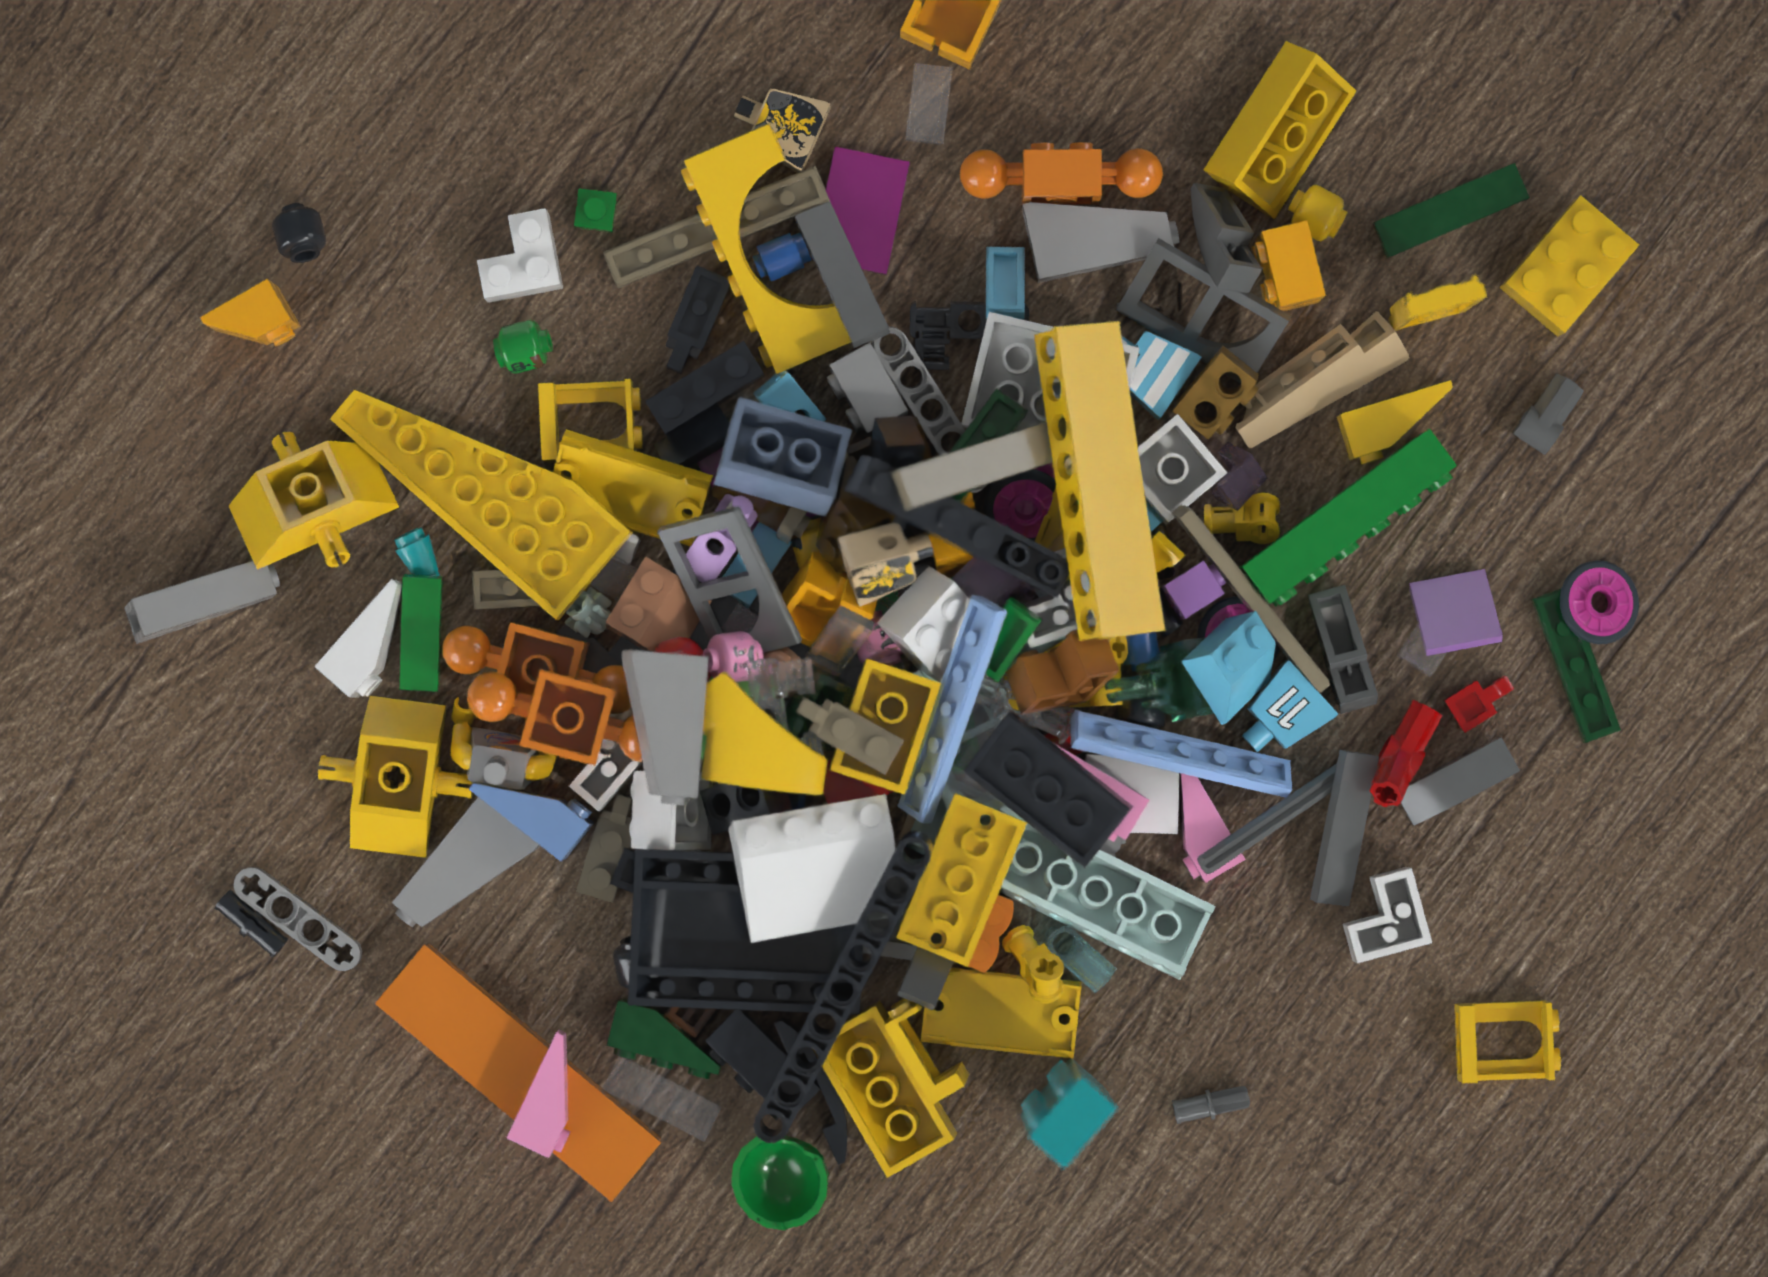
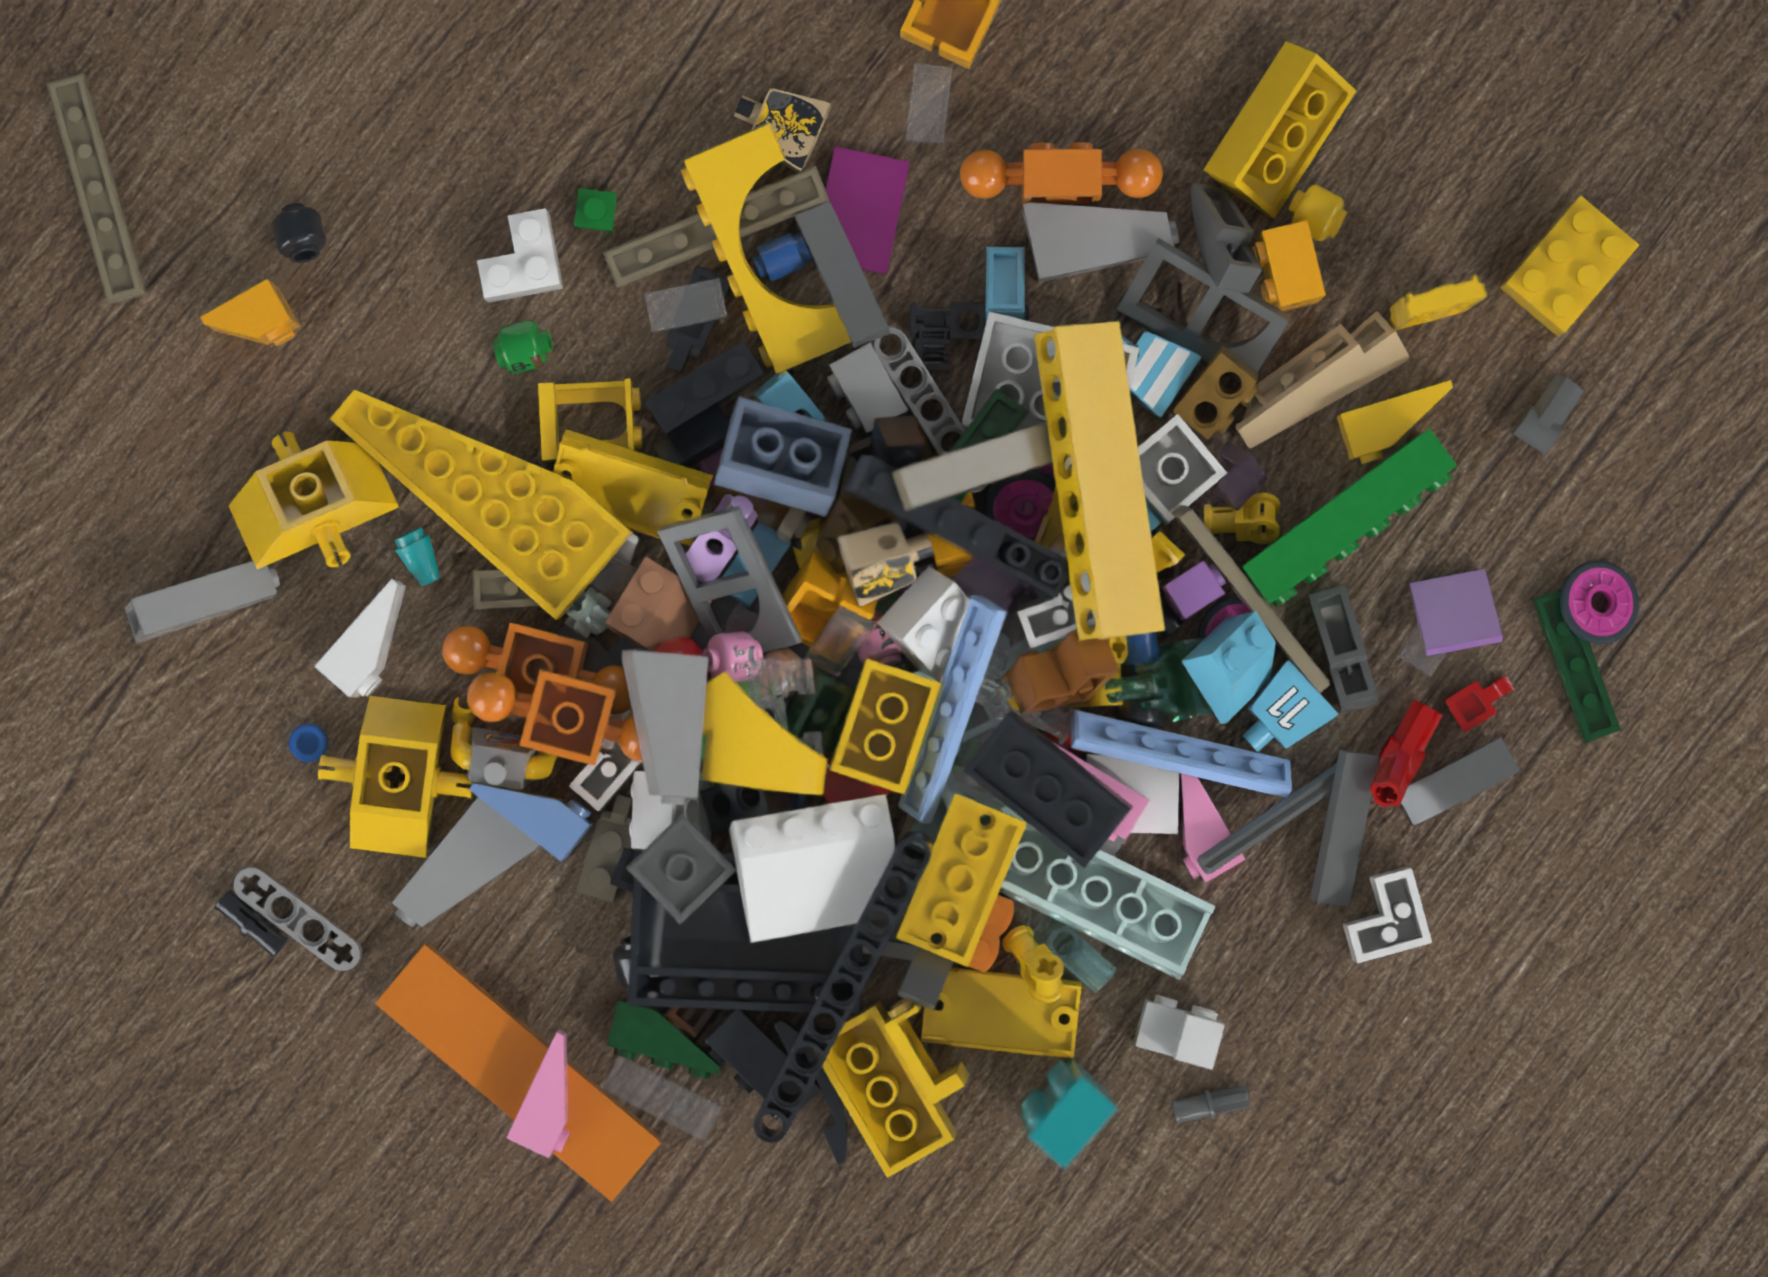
(96, 188): none -> dark tan tile
(308, 742): none -> blue tile
(420, 632): green tile -> none
(681, 868): none -> dark grey tile
(685, 305): none -> clear tile
(780, 1182): green cylinder -> none
(852, 733): dark tan hinge -> none
(1014, 634): green tile -> none
(1179, 1033): none -> white brick
(1451, 210): dark green tile -> none
(1538, 1066): yellow panel -> none

